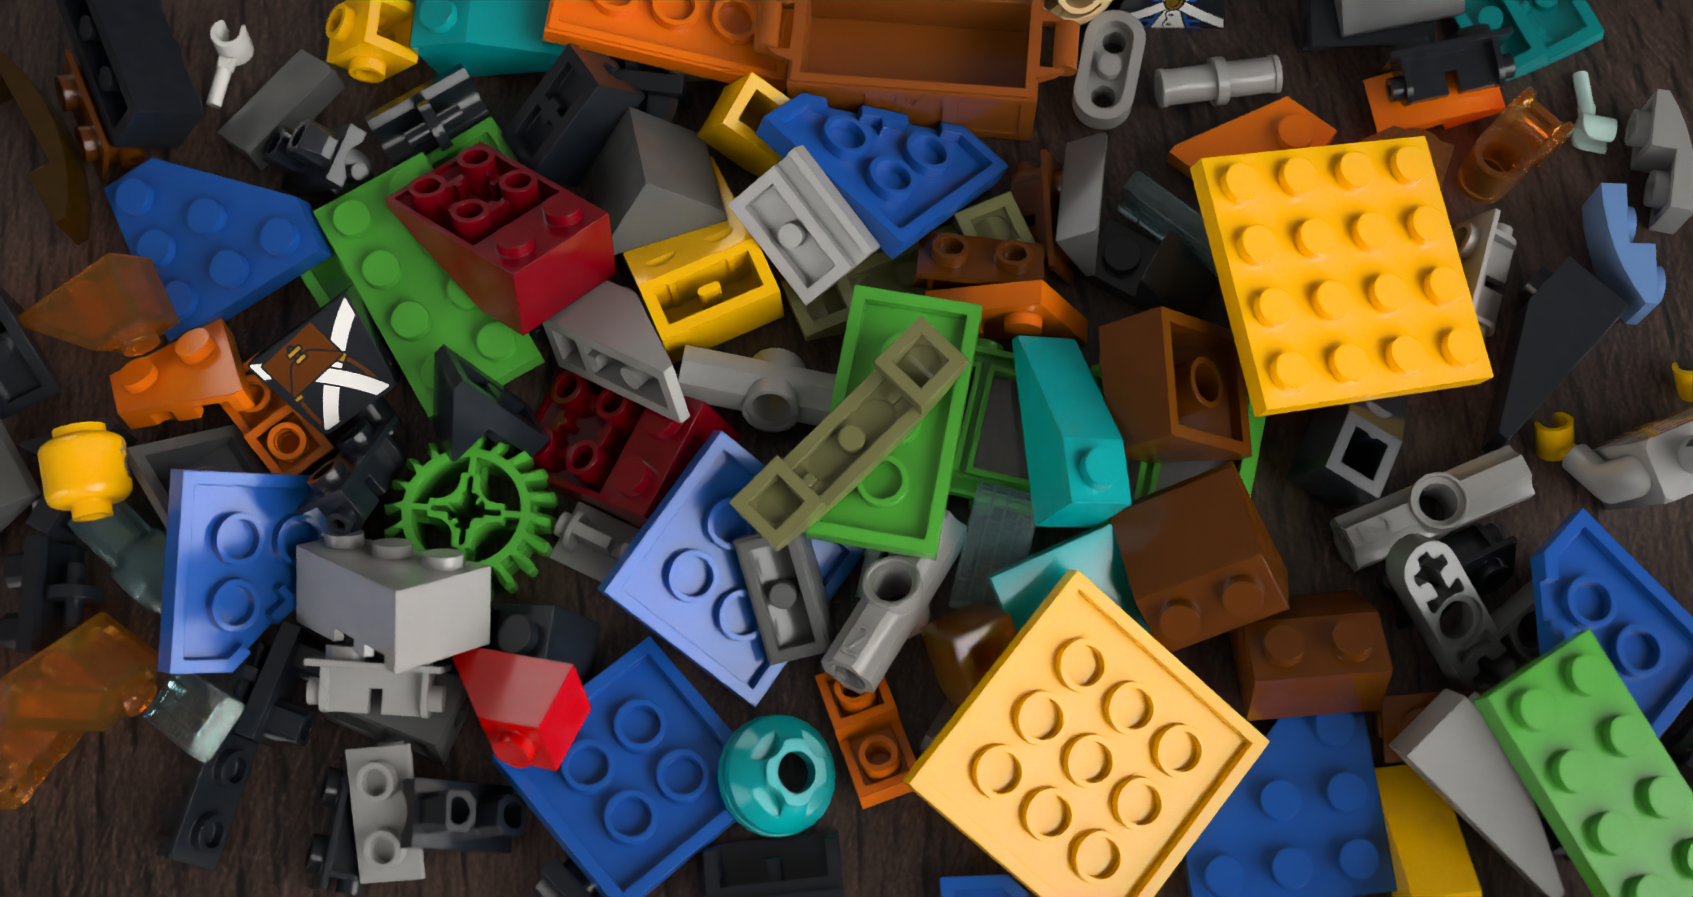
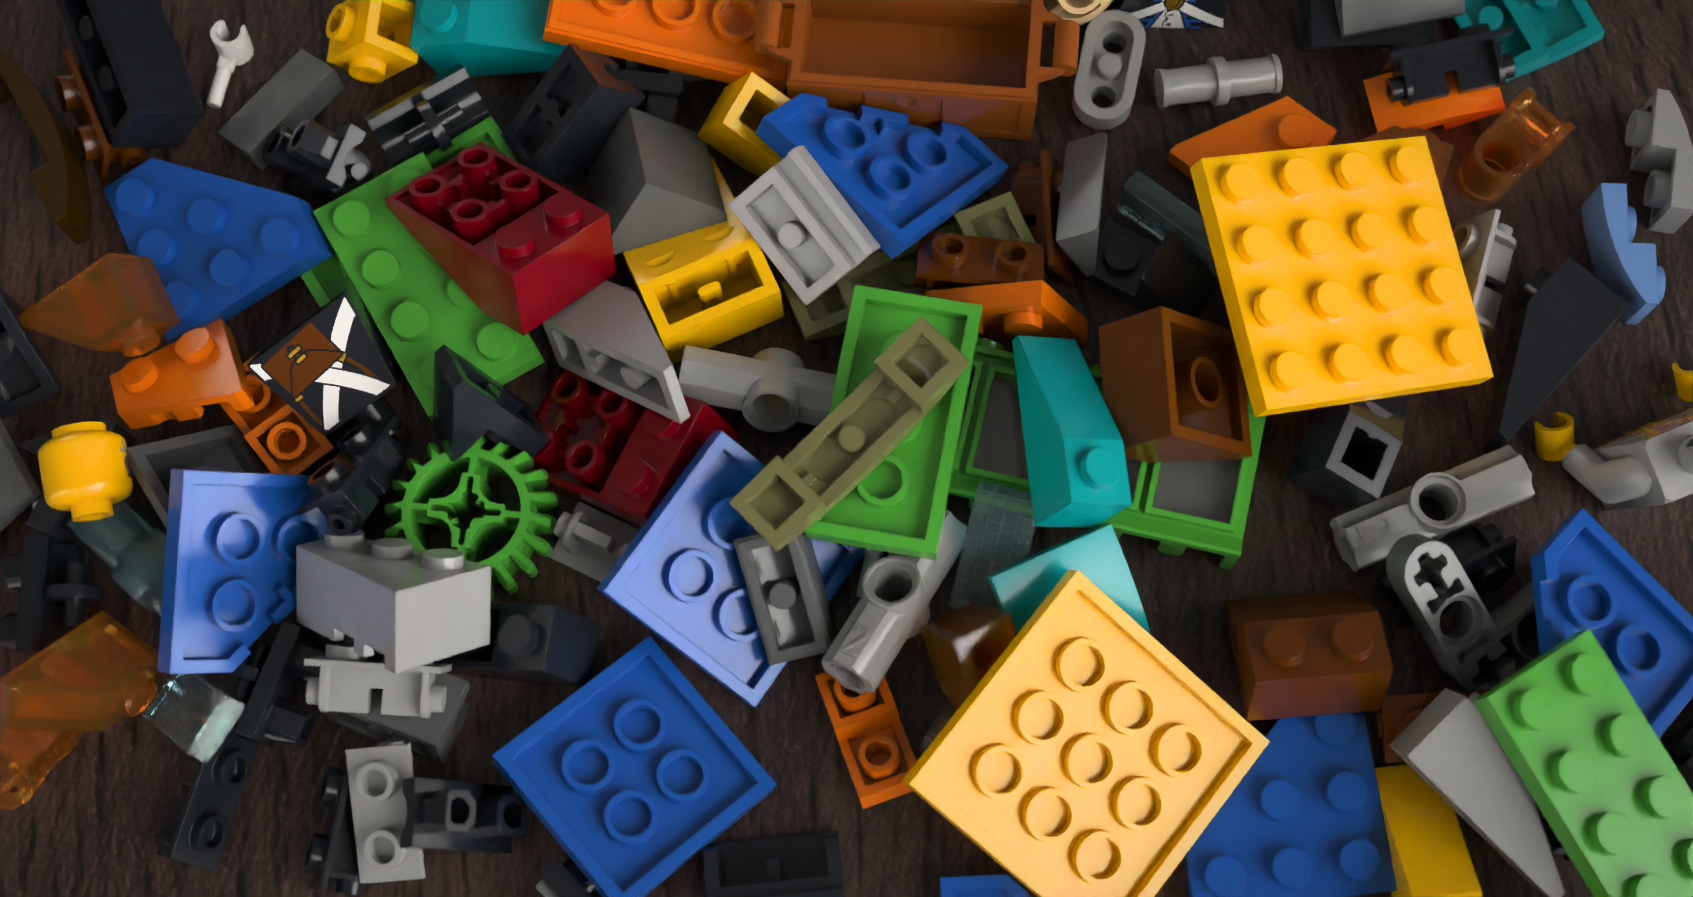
(524, 705): red slope -> none
(751, 779): teal piece -> none
(1200, 558): reddish brown slope -> none
(1591, 130): light aqua hand -> none

